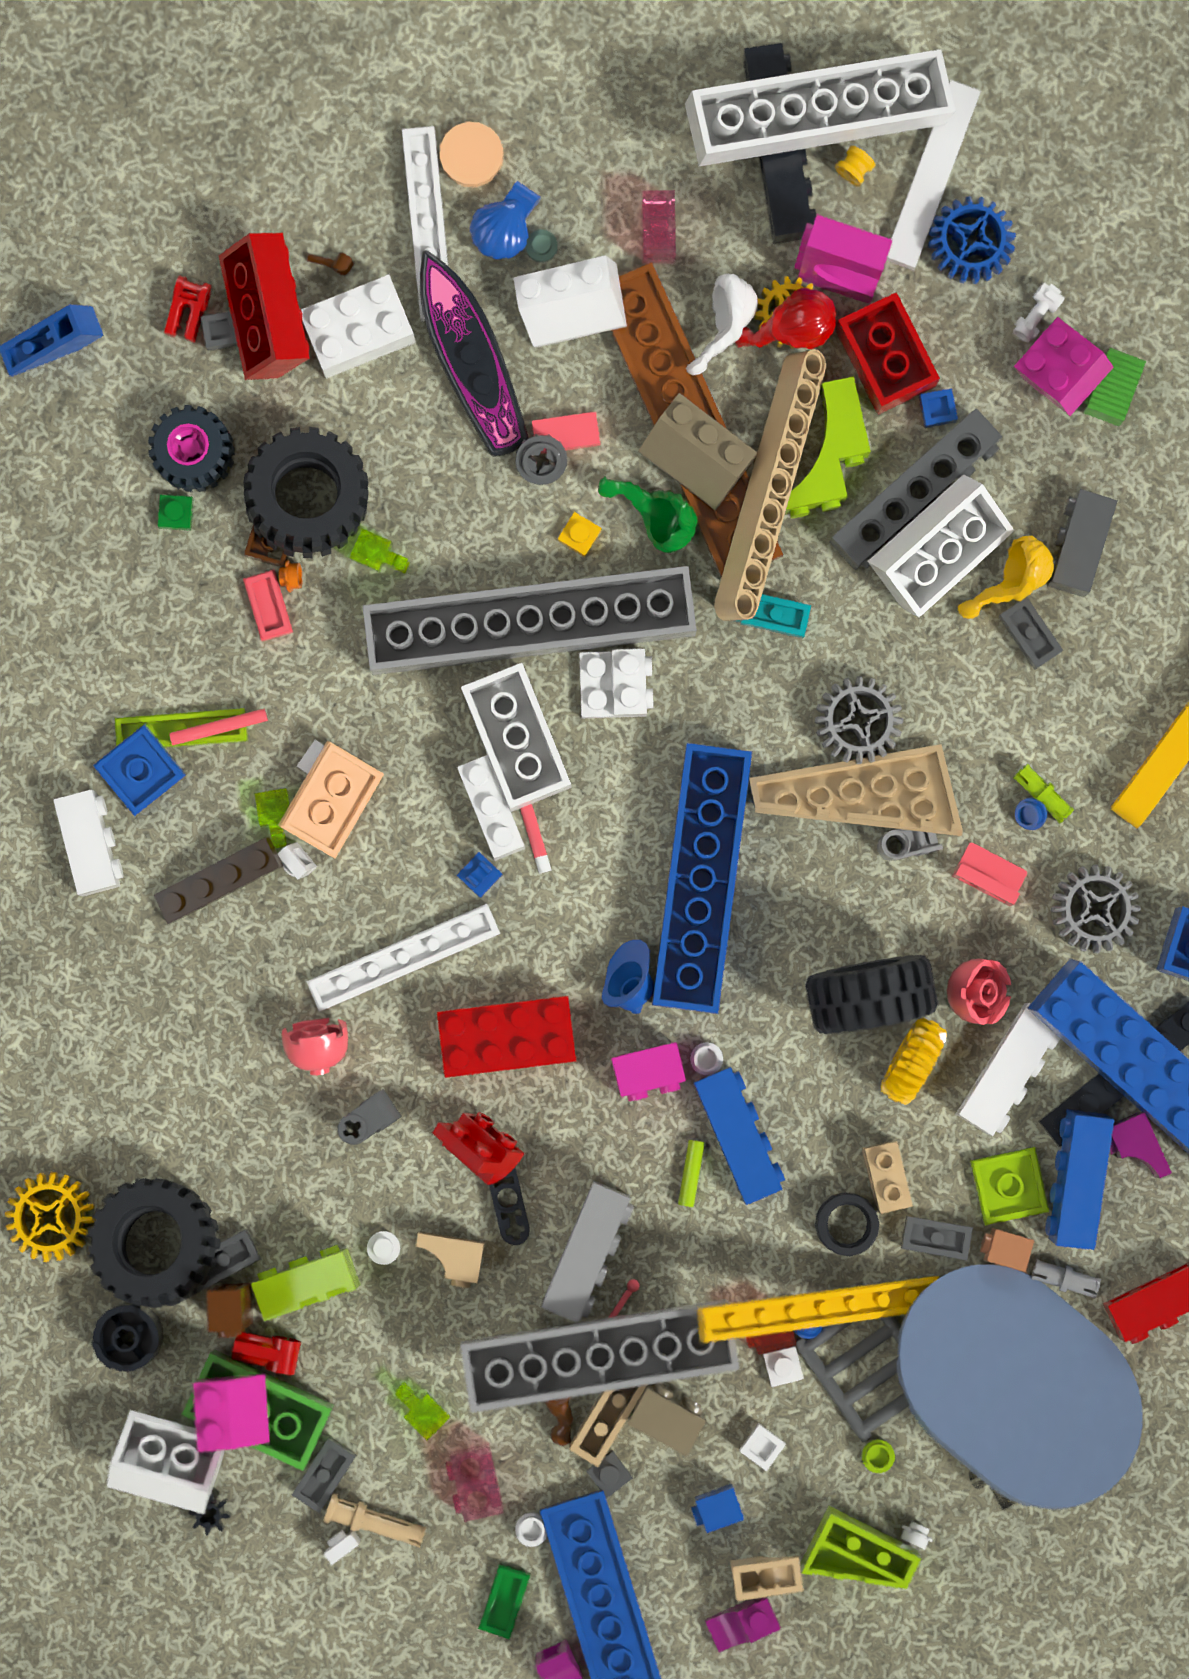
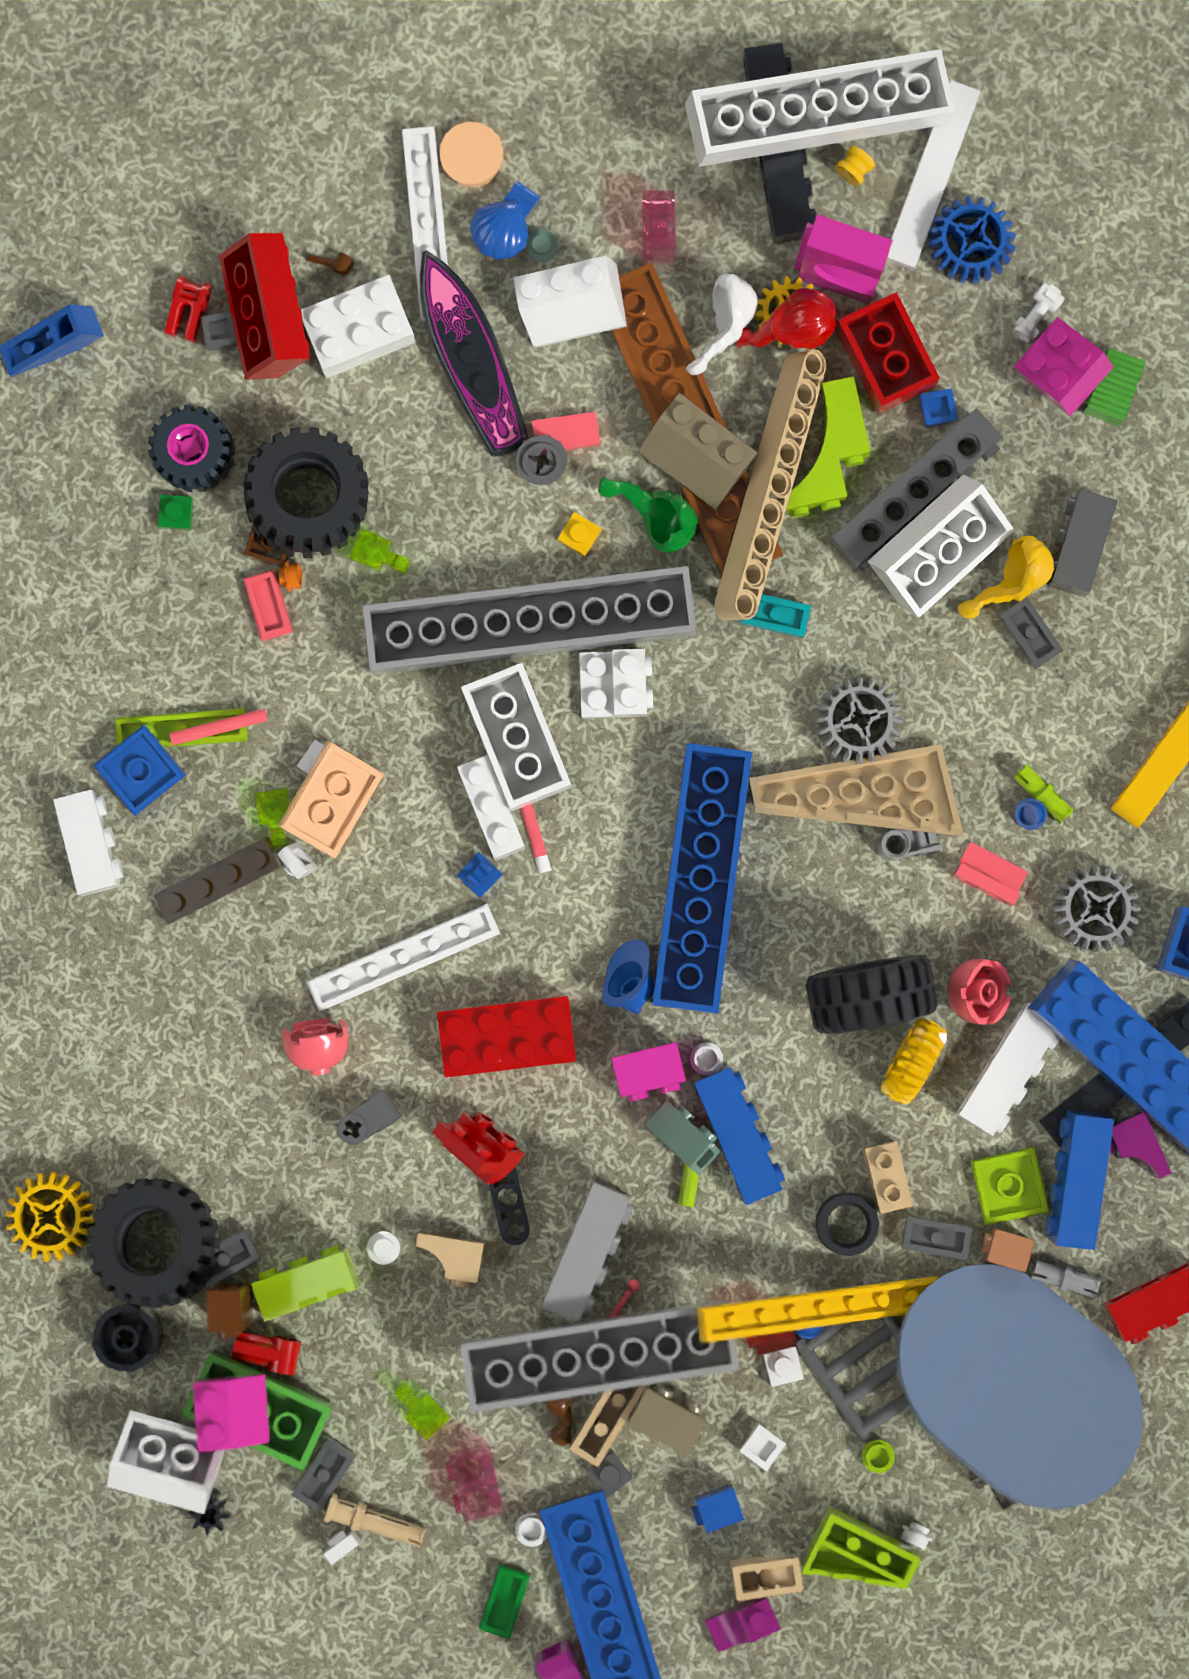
(682, 1137): none -> sand green brick

